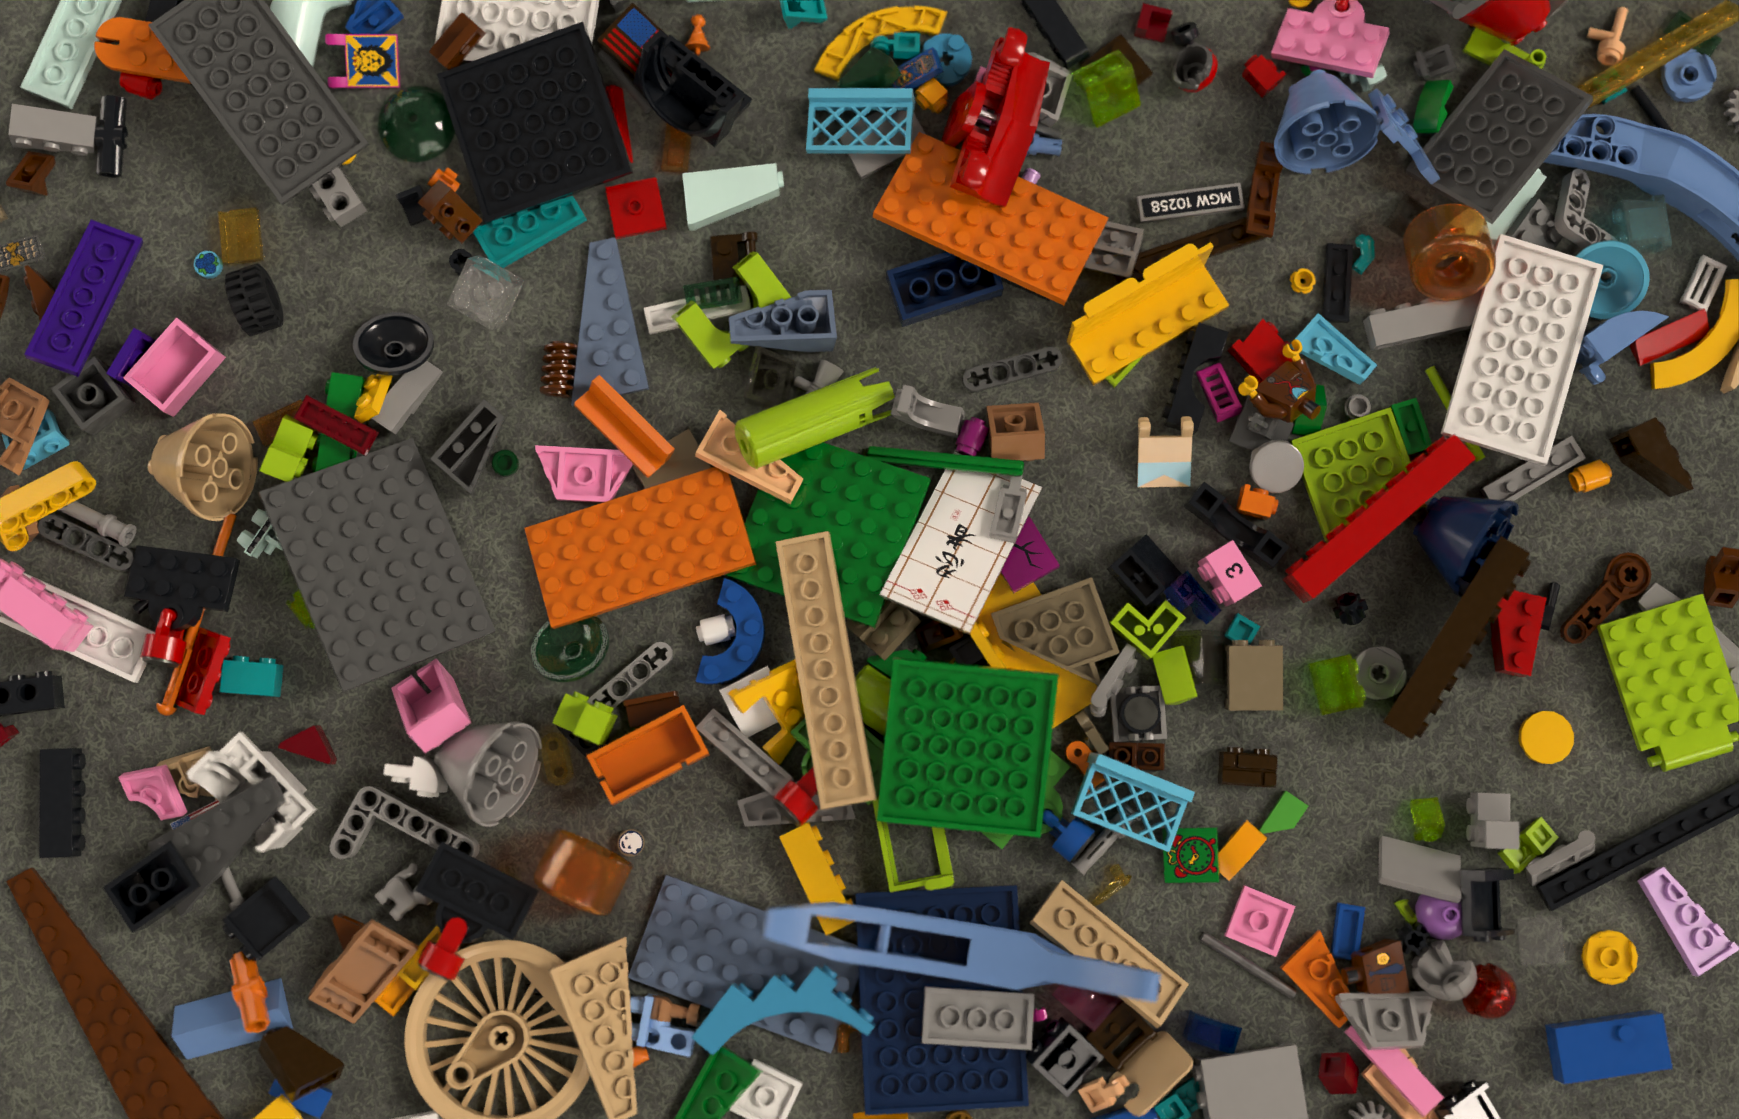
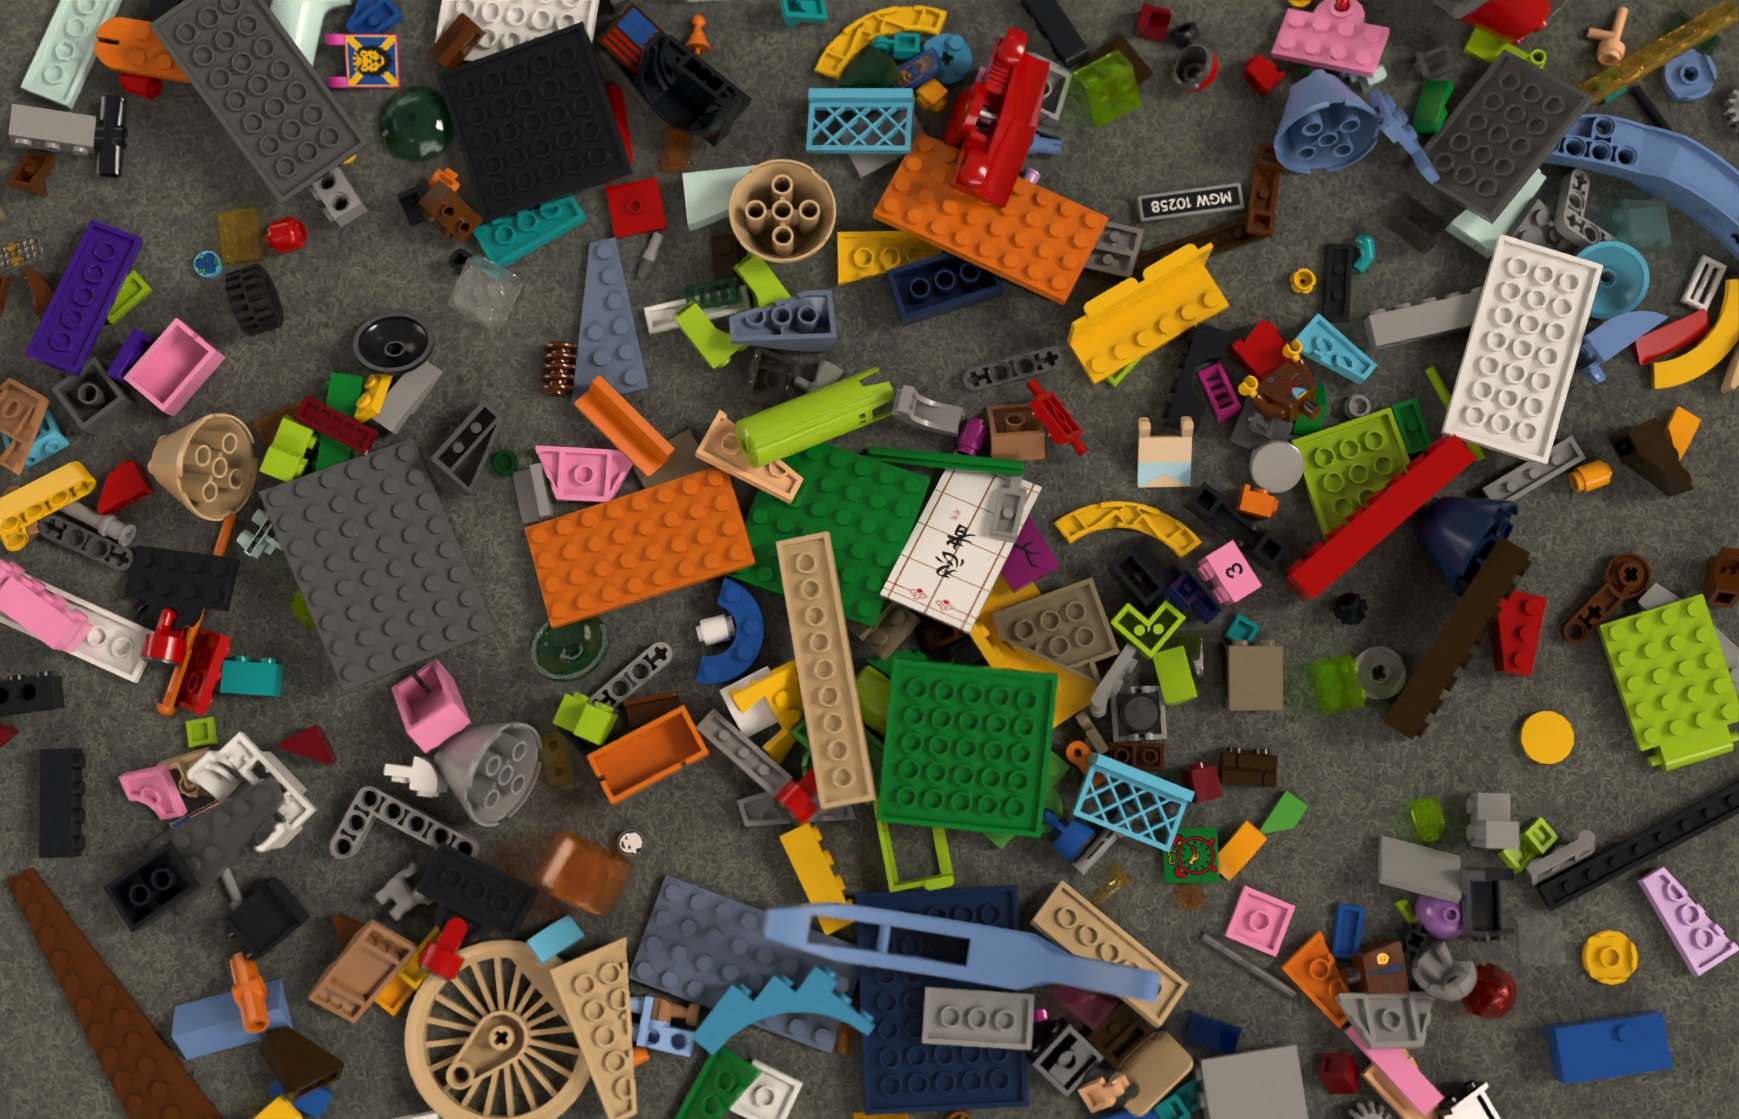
(124, 487): none -> red slope
(130, 295): none -> lime tile
(201, 732): none -> lime tile
(286, 235): none -> red head
(533, 494): none -> light grey panel
(555, 939): none -> medium azure slope
(649, 255): none -> light grey piece
(782, 211): none -> tan cone
(875, 252): none -> yellow wing
(1050, 411): none -> red plate
(1128, 516): none -> yellow tile
(1190, 896): none -> clear orange tile
(1203, 782): none -> dark red brick
(1447, 233): clear orange piece -> none
(1551, 600): black bar -> none
(1681, 429): none -> light orange slope

